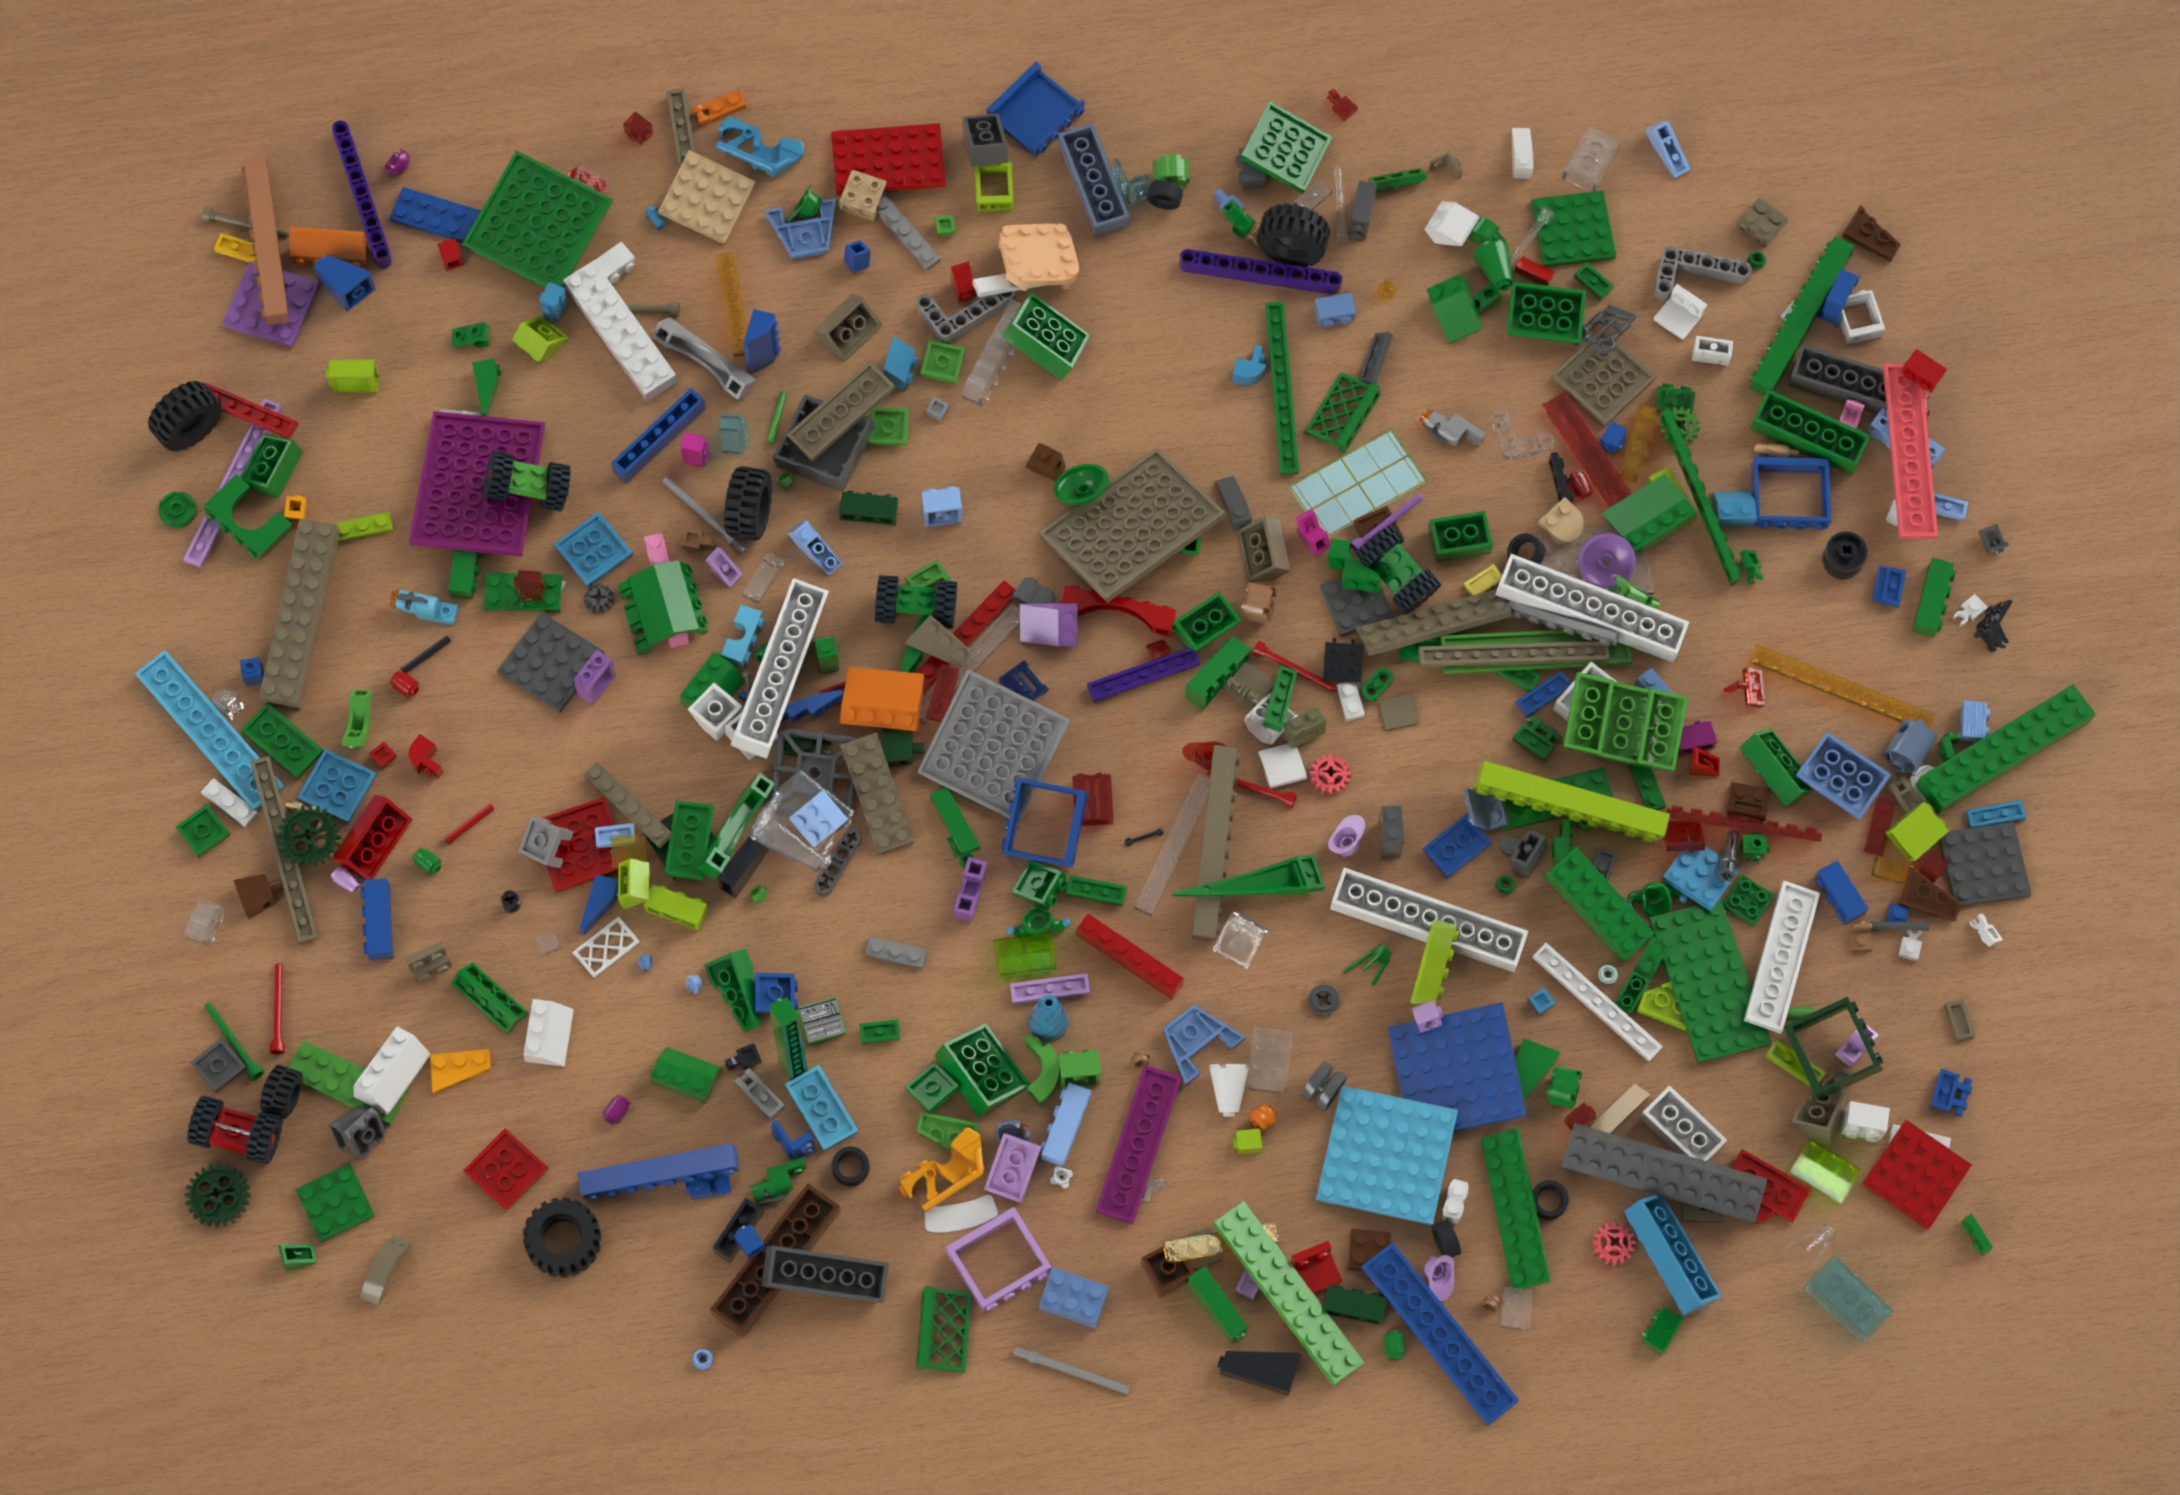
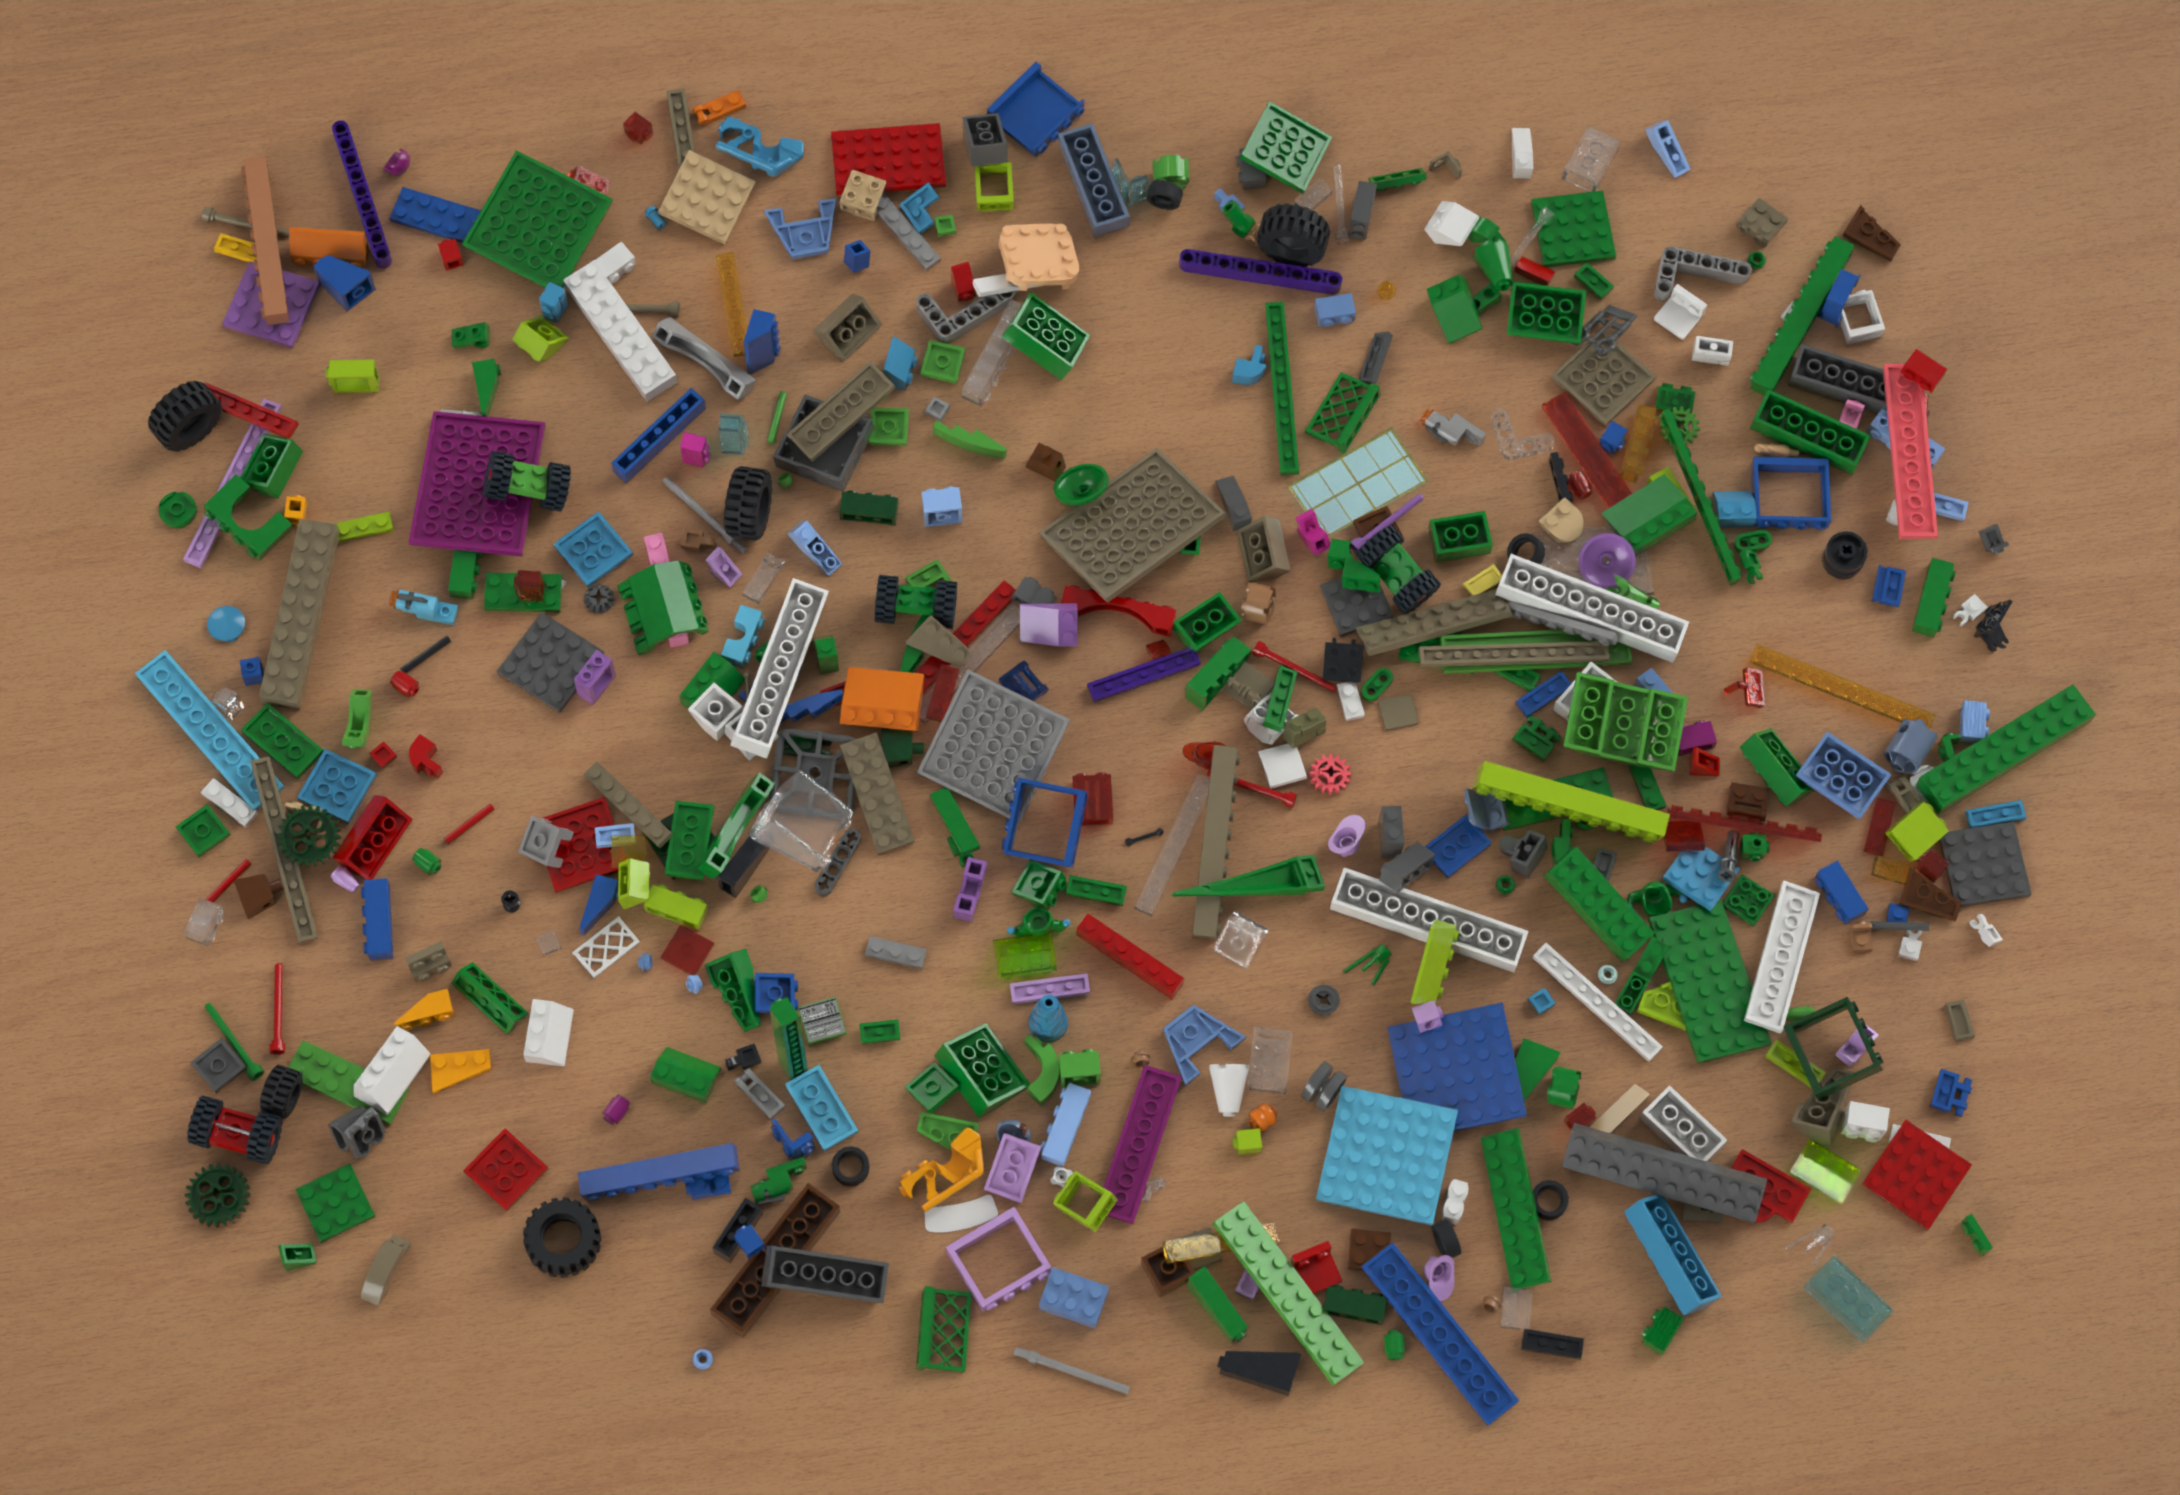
(226, 623): none -> dark azure dish
(228, 881): none -> red bar
(431, 1008): none -> light orange slope
(687, 950): none -> clear red plate
(807, 205): green piece -> none
(818, 818): light blue brick -> none
(916, 206): none -> dark azure plate
(974, 442): none -> bright green slope
(1099, 1211): none -> lime window
(1342, 107): clear red plate -> none
(1407, 867): none -> dark grey brick
(1552, 1344): none -> black plate
(1618, 1249): coral gear -> none
(1751, 541): none -> green plate

